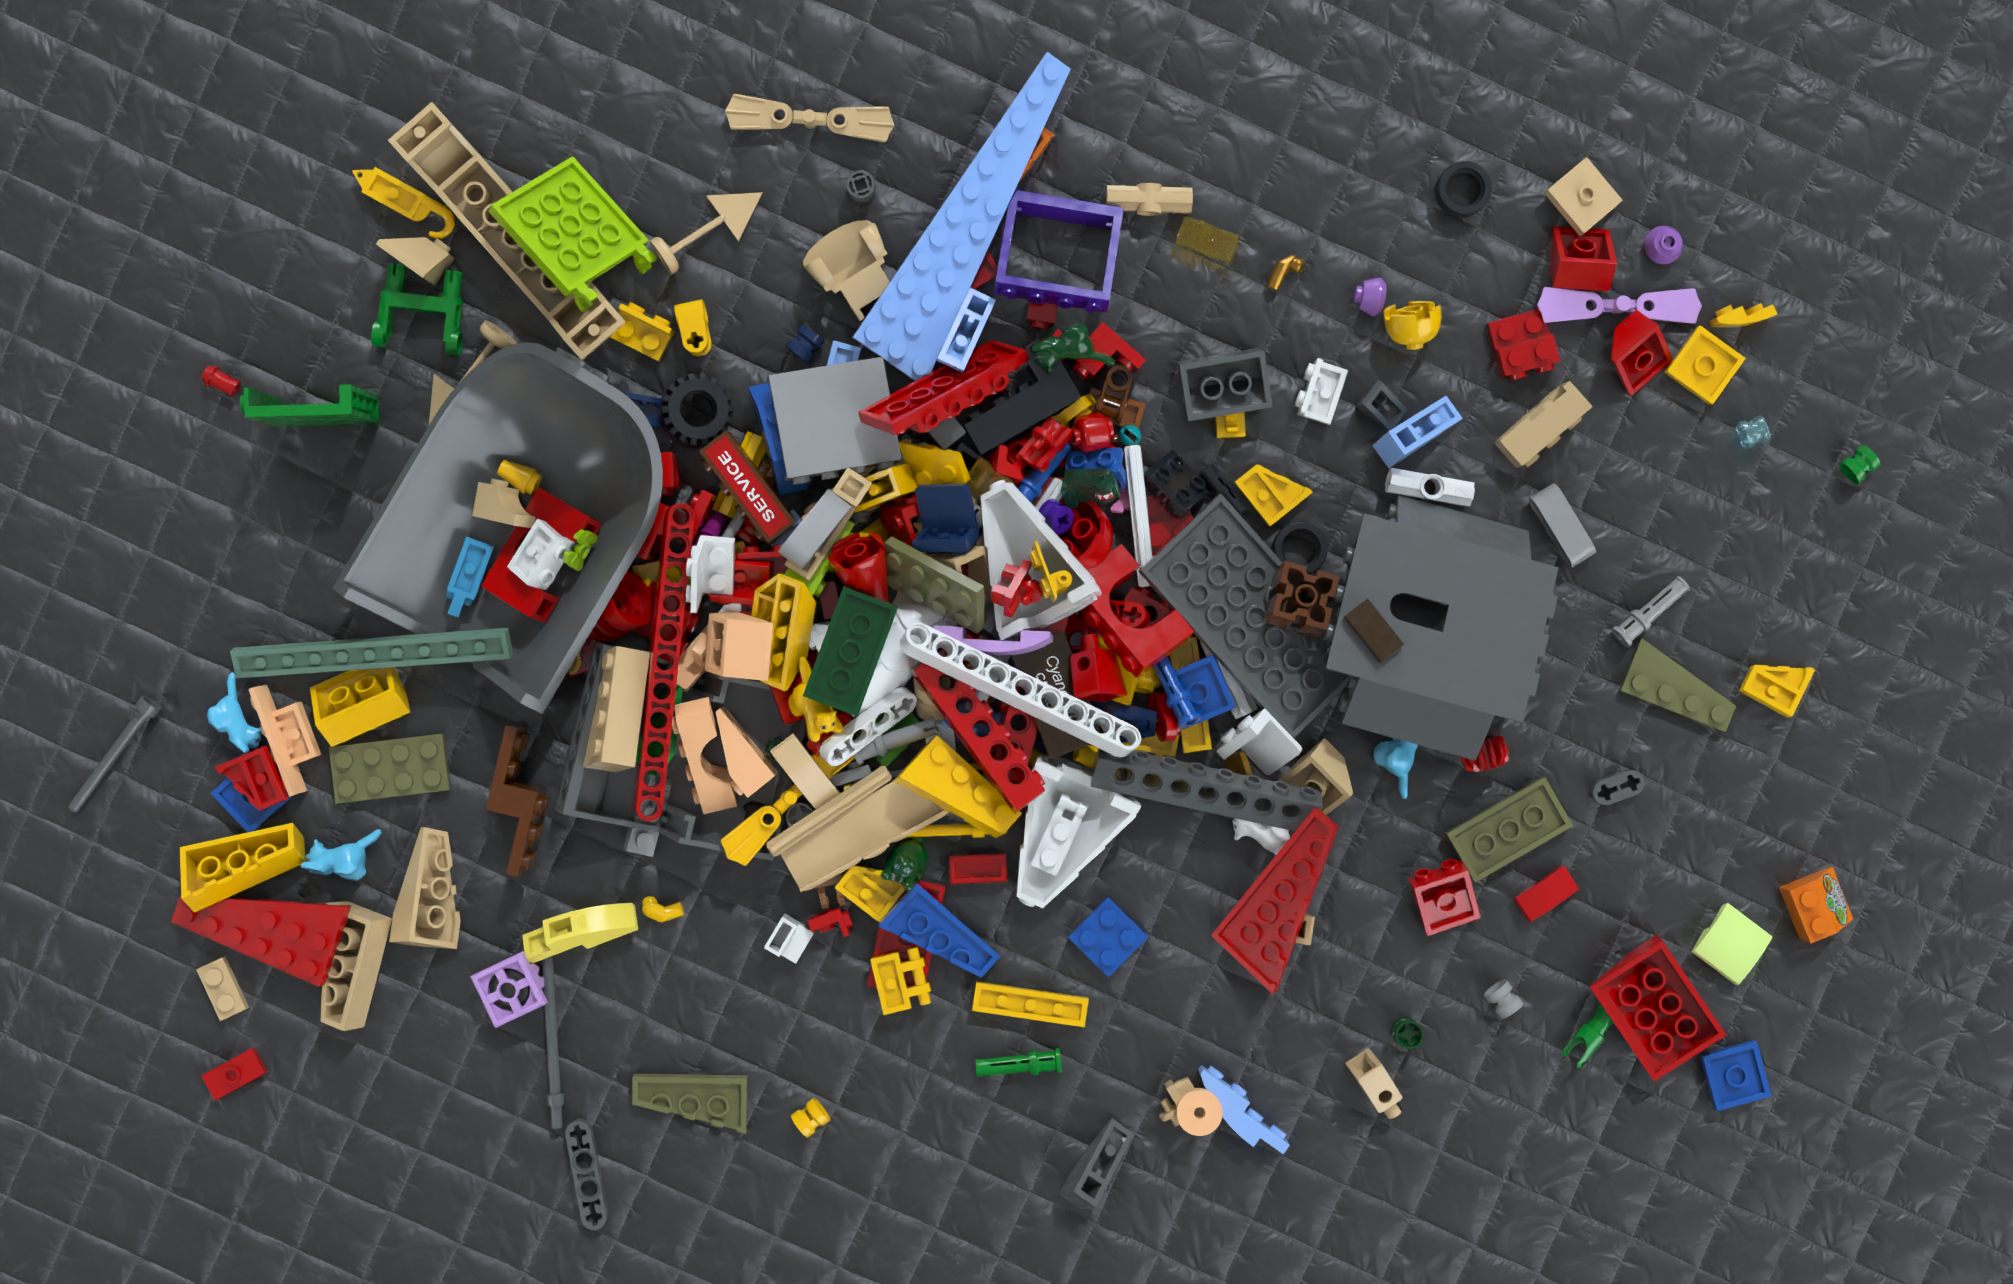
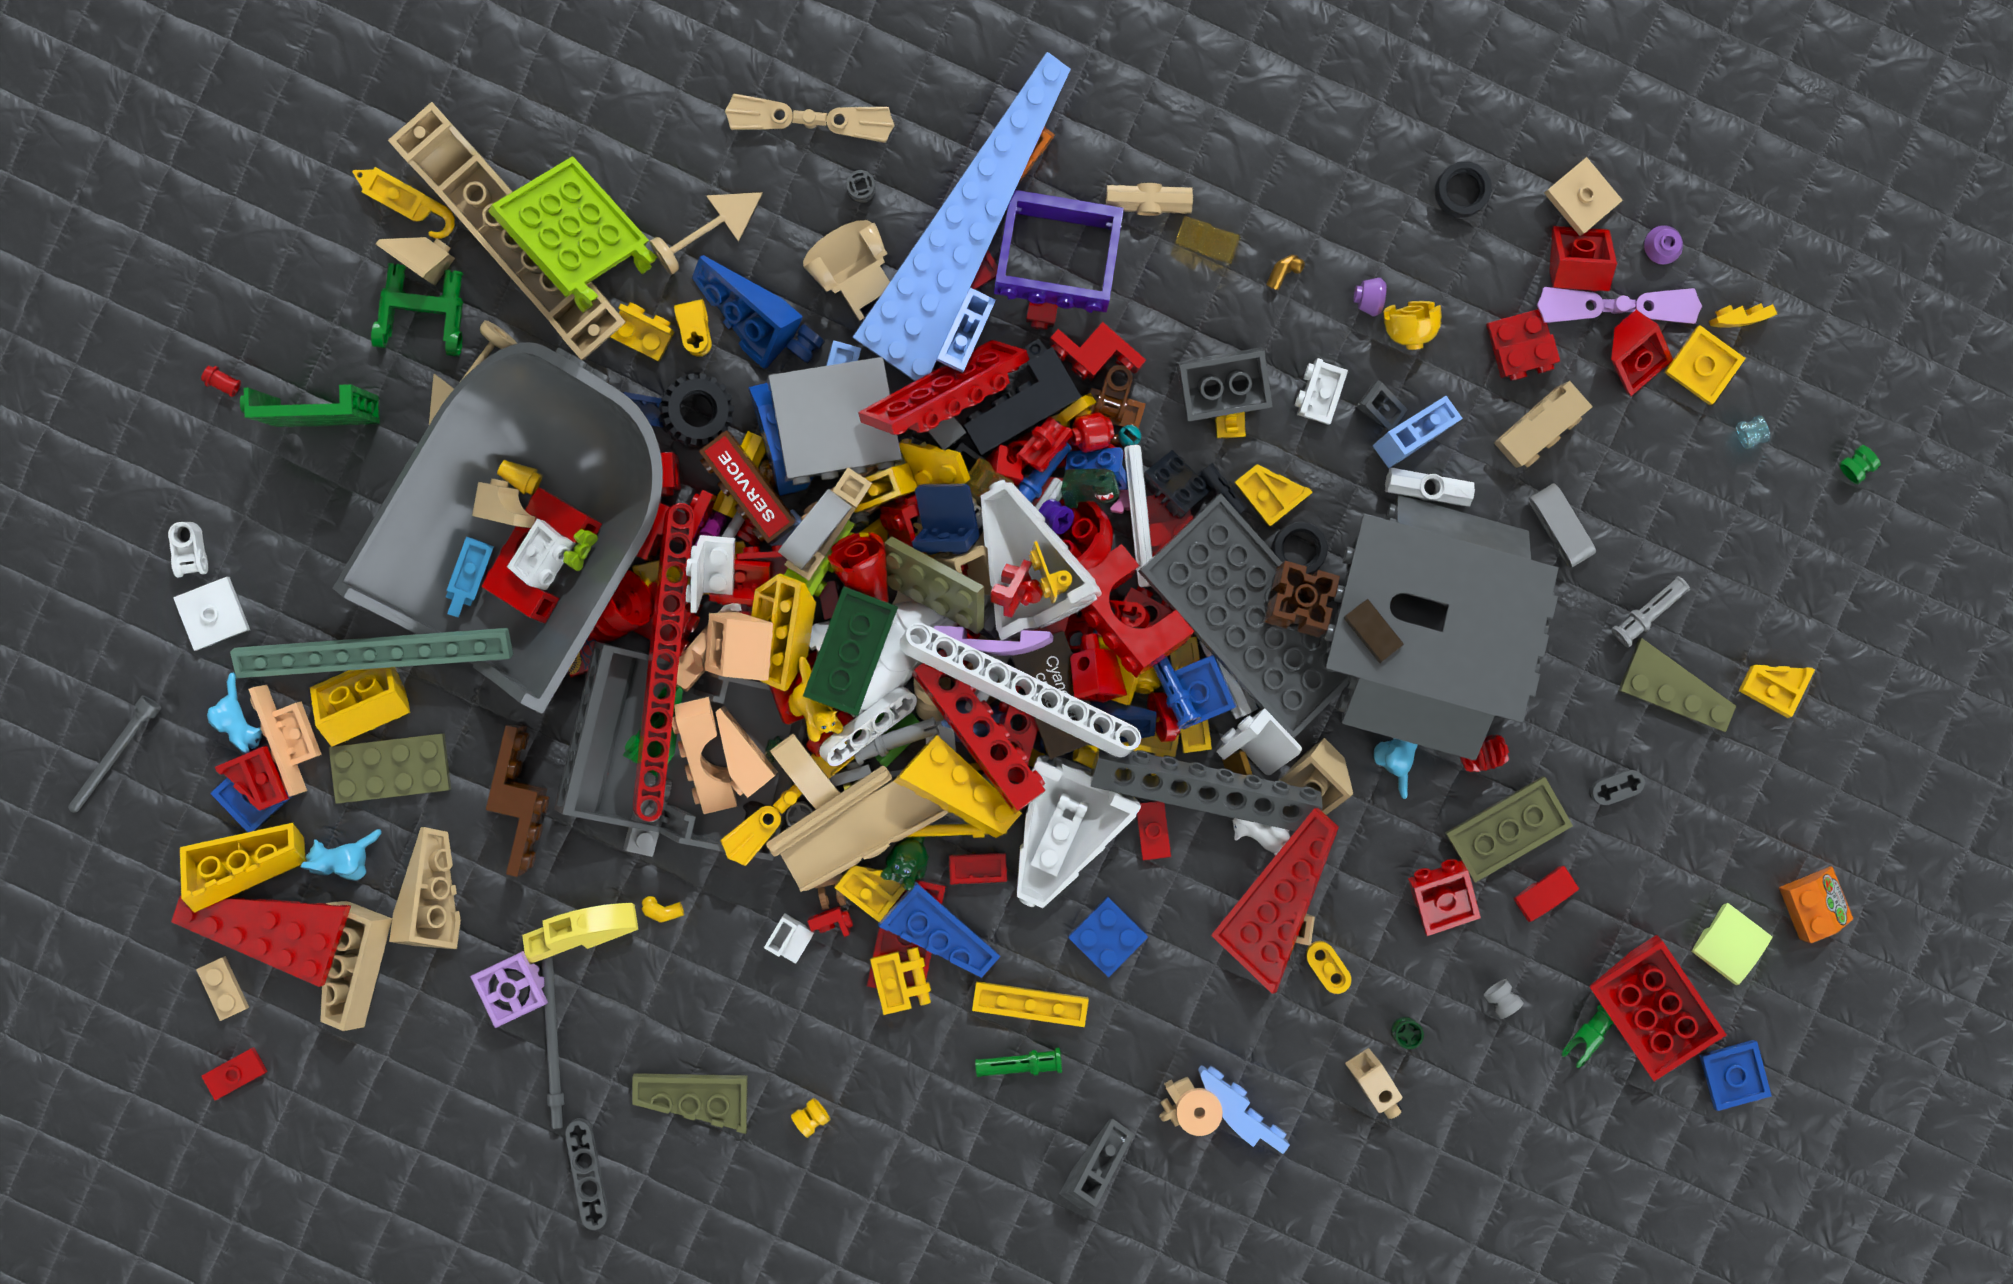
(187, 551): none -> white piece
(211, 613): none -> white plate
(618, 711): tan wedge -> none
(756, 315): none -> blue wedge
(1072, 344): dark green animal -> none
(1153, 830): none -> red plate
(1328, 966): none -> yellow plate

